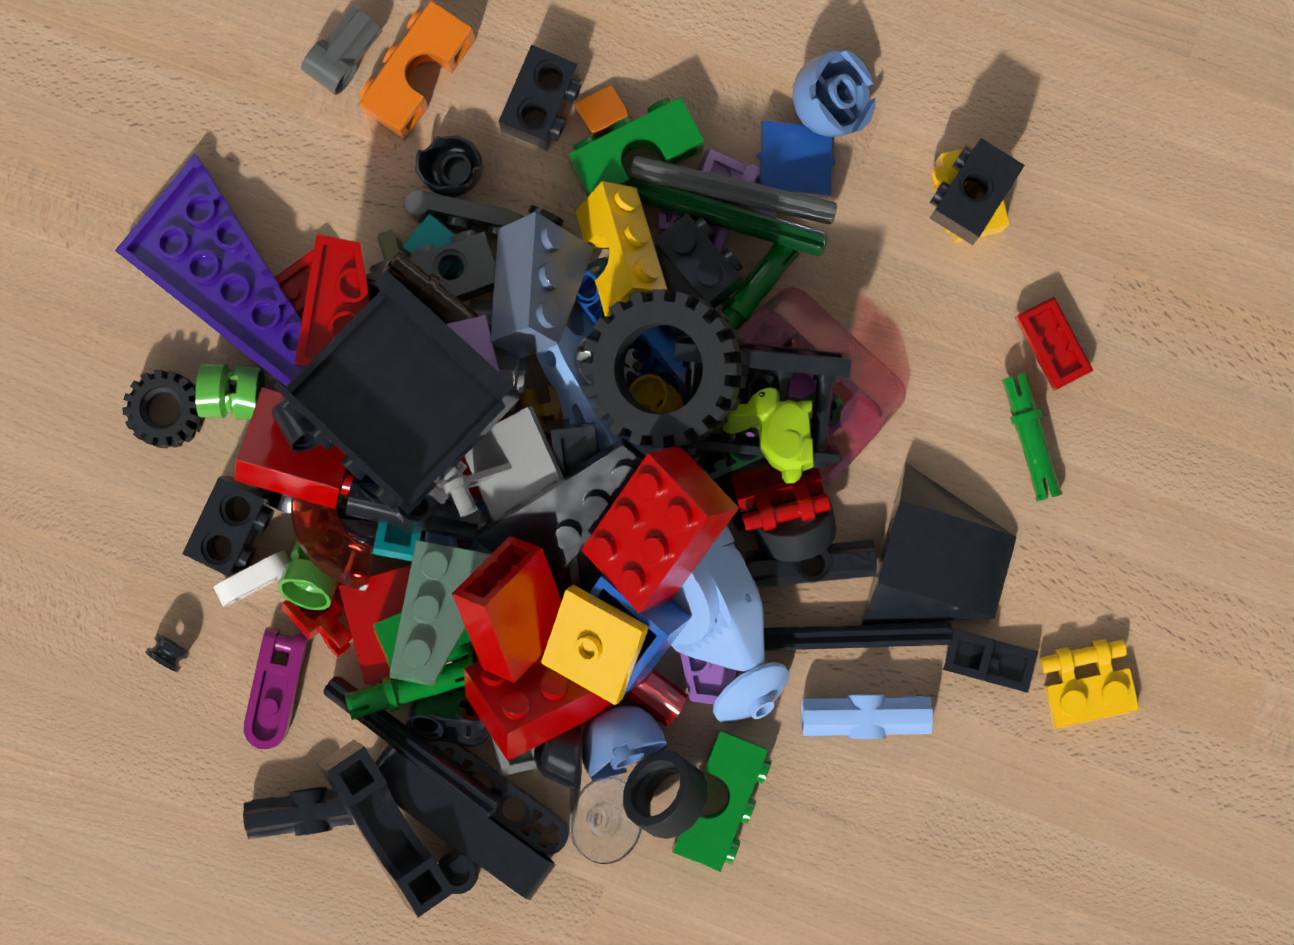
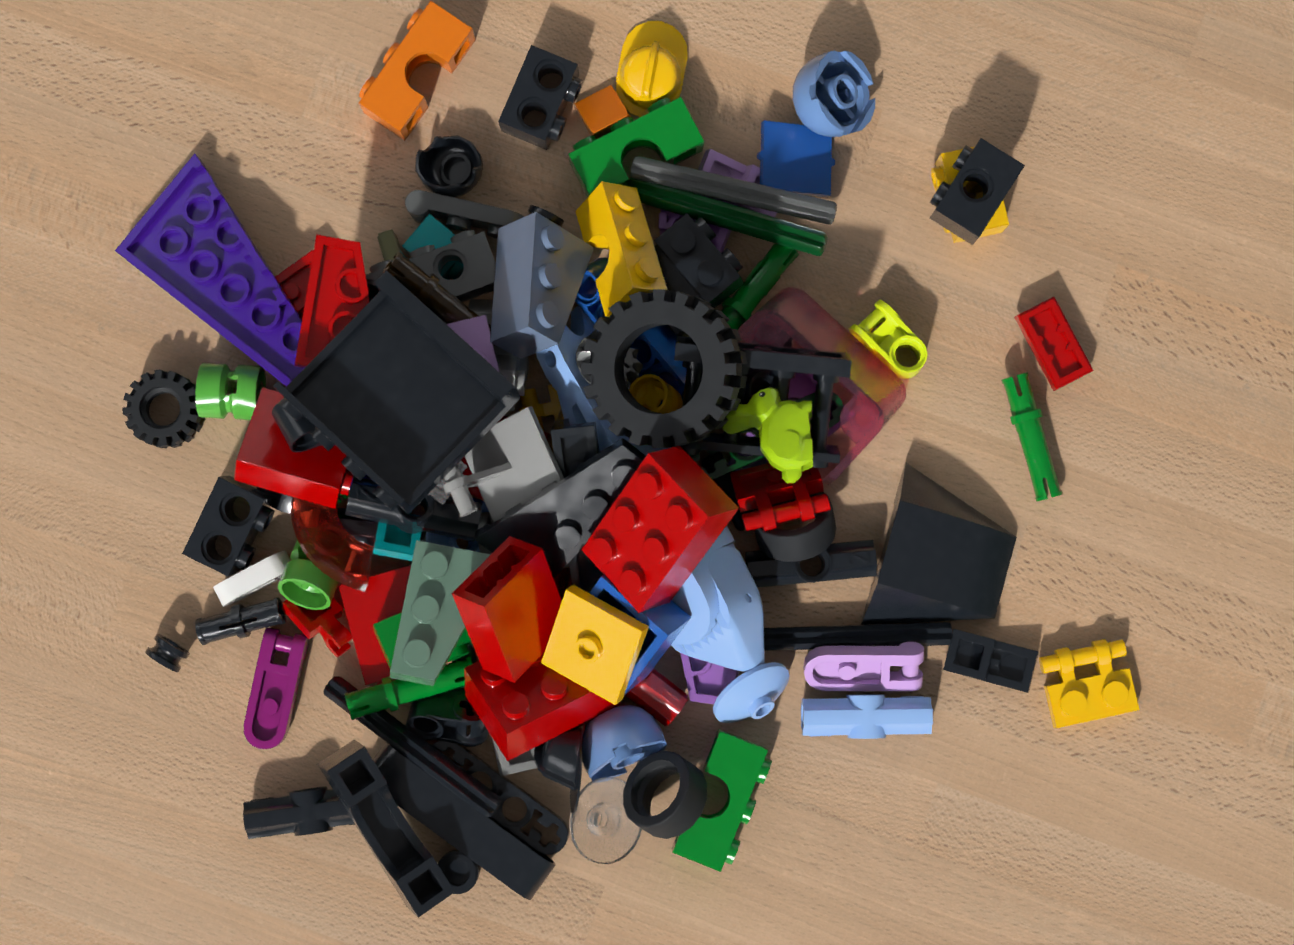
(216, 627): none -> black pin
(336, 59): dark grey piece -> none
(651, 66): none -> yellow piece
(865, 668): none -> lavender plate
(889, 338): none -> neon yellow piece

